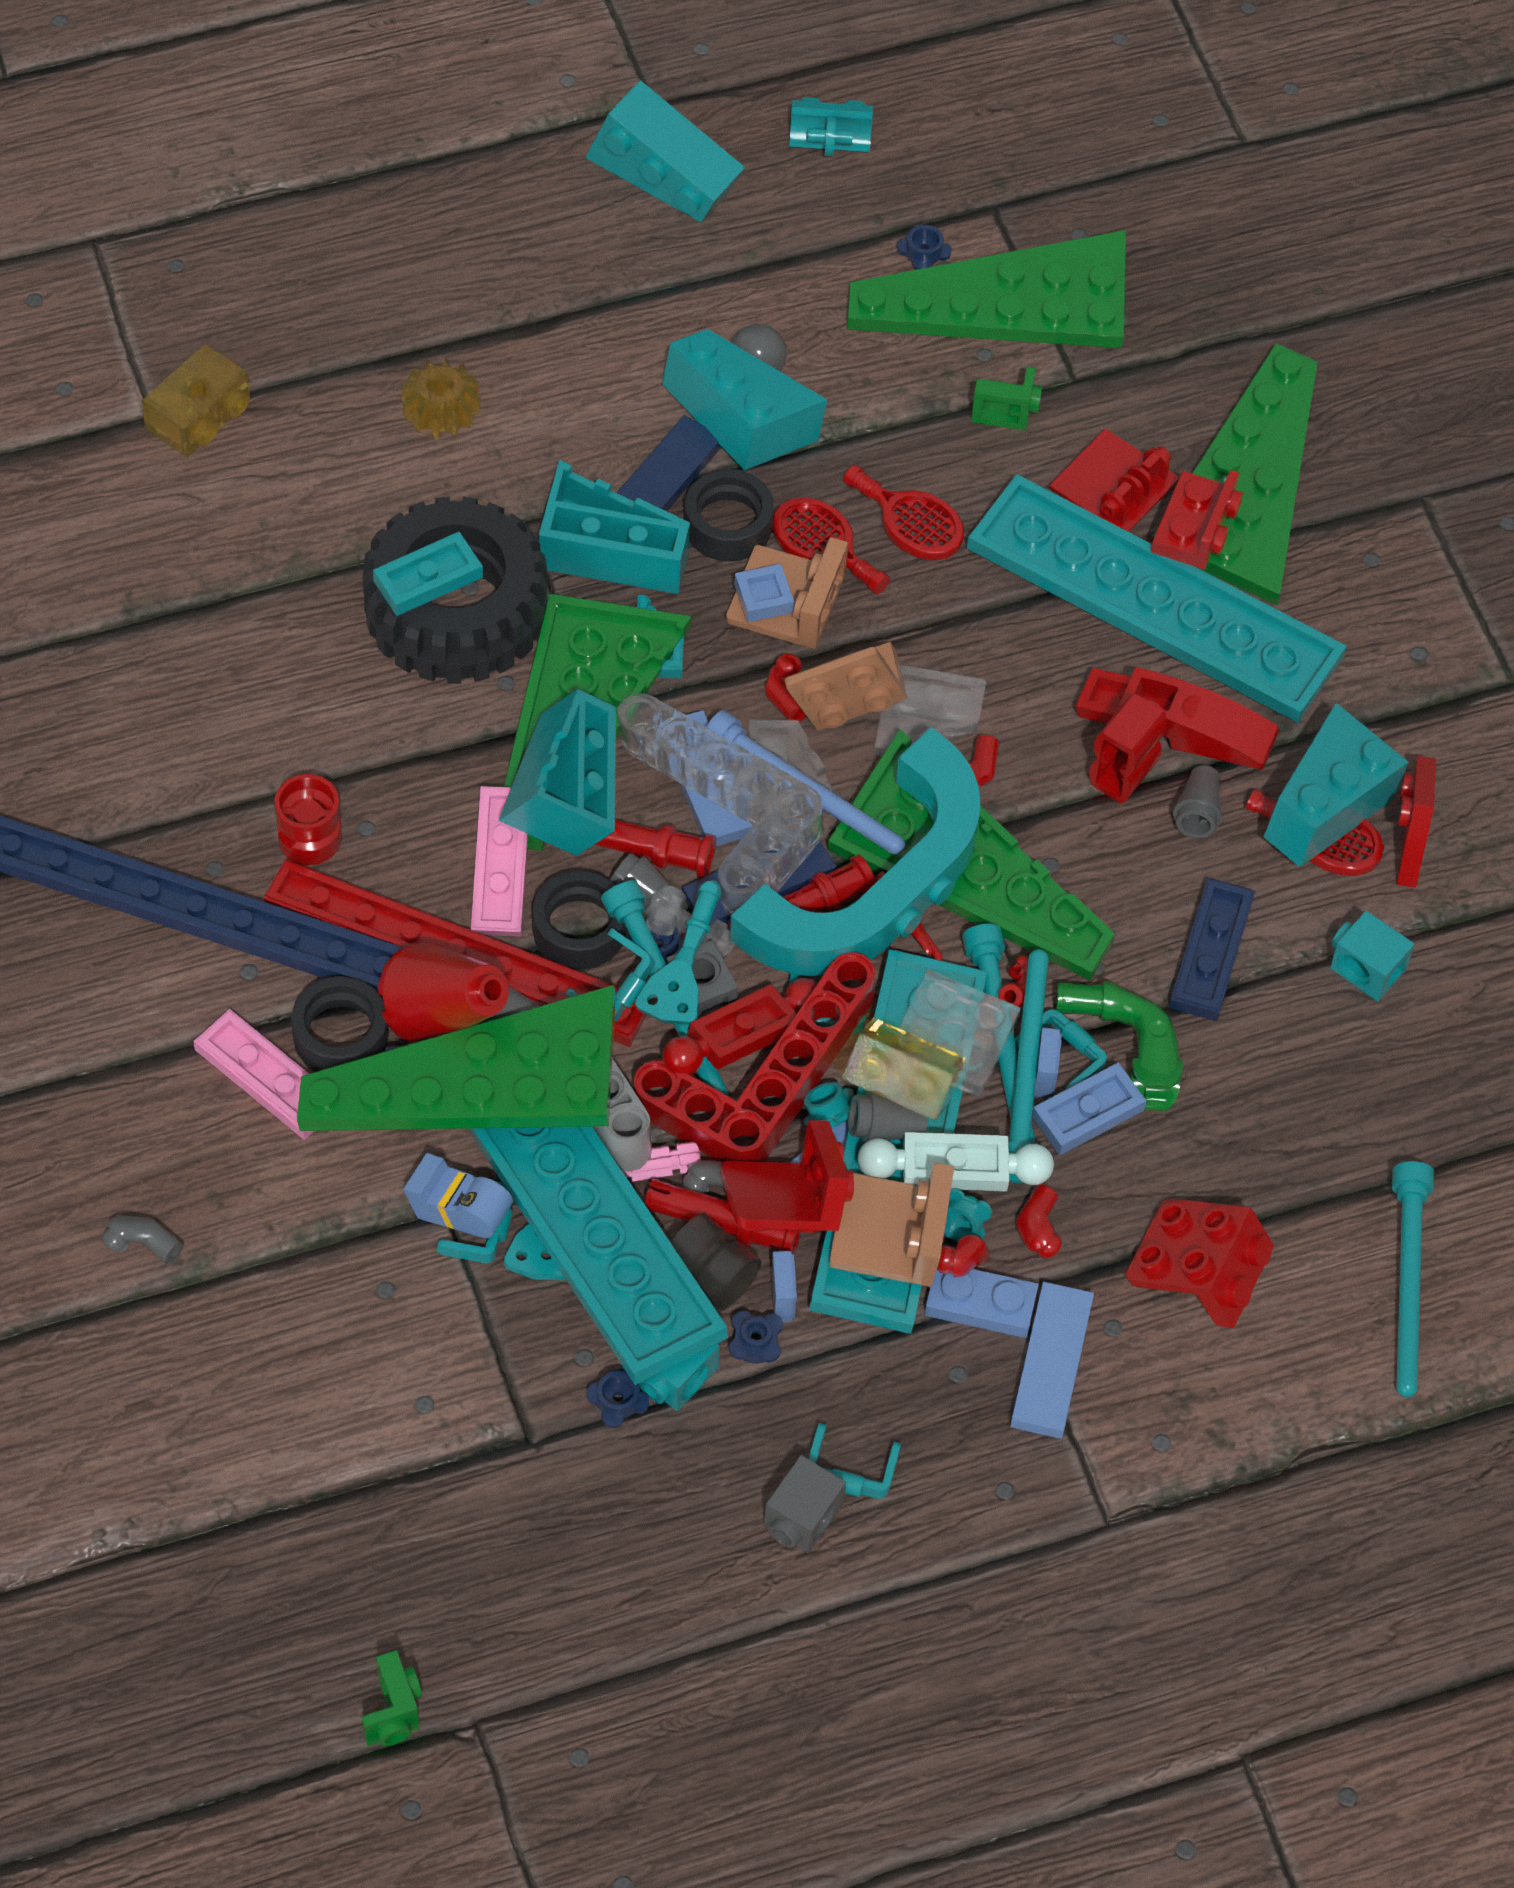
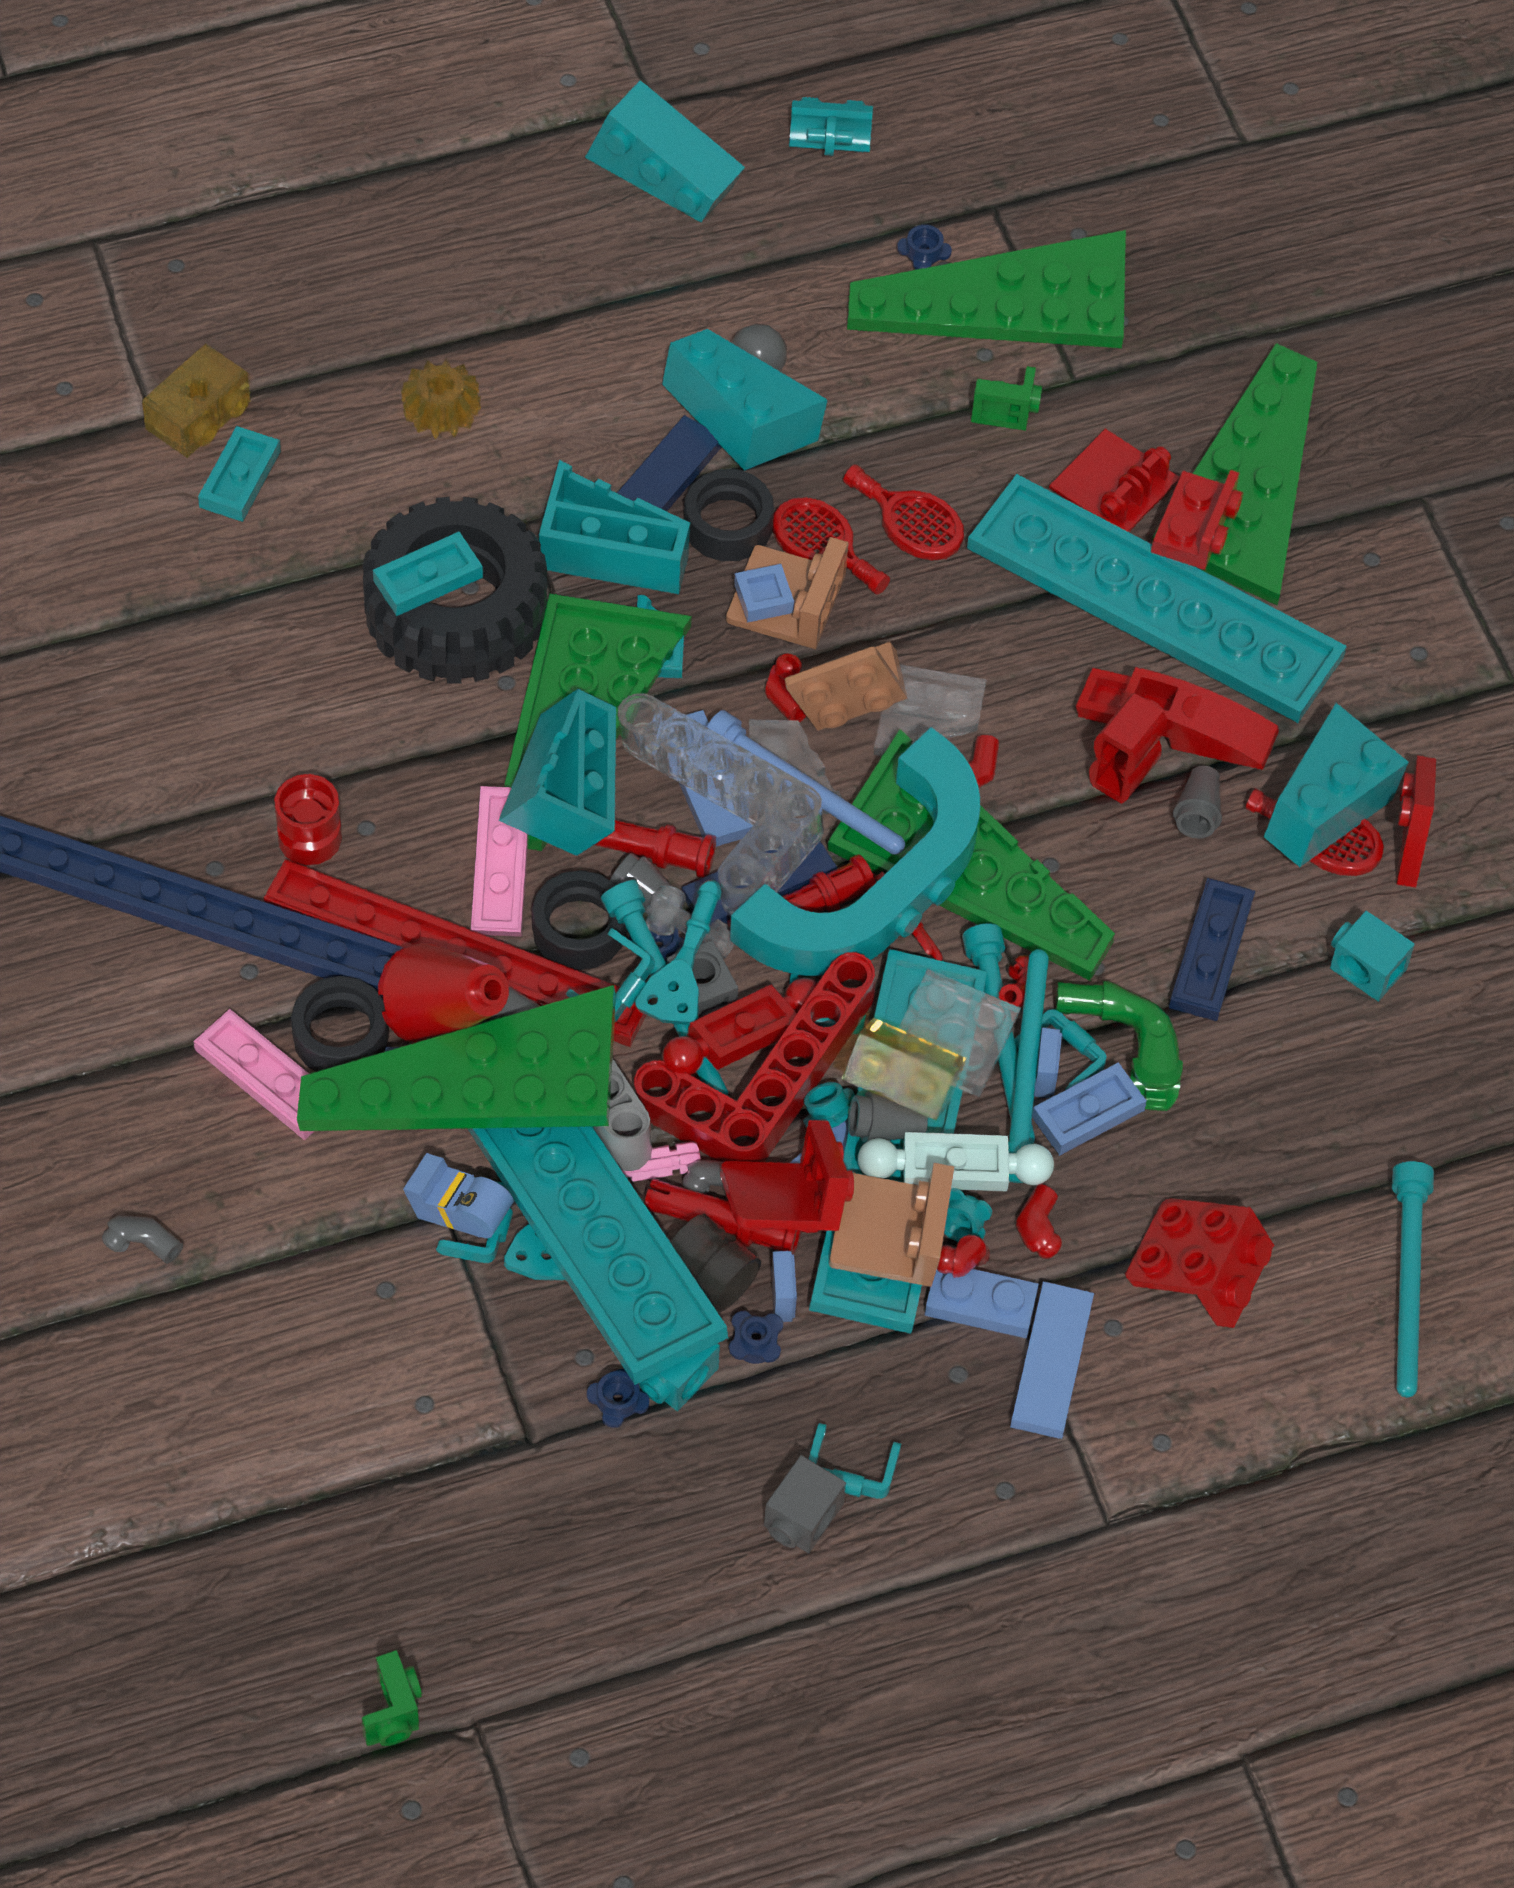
(239, 473): none -> teal plate

